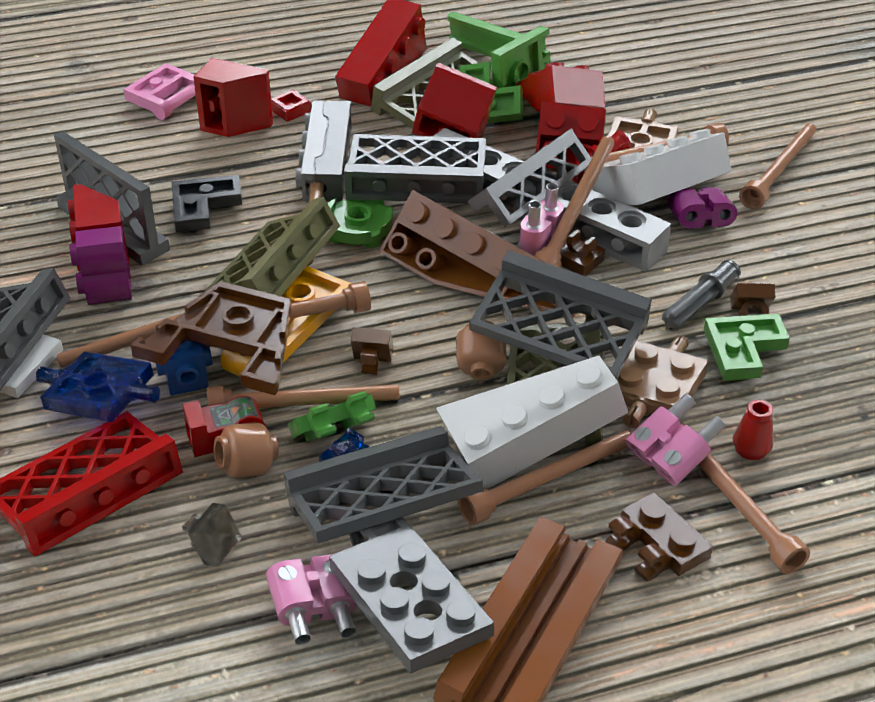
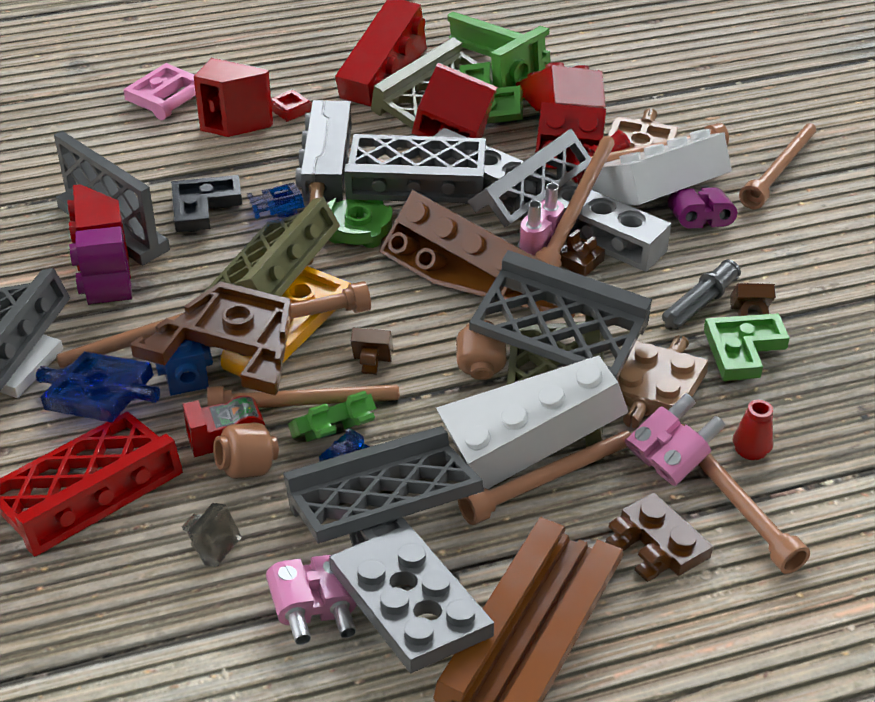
(278, 200): none -> clear blue plate

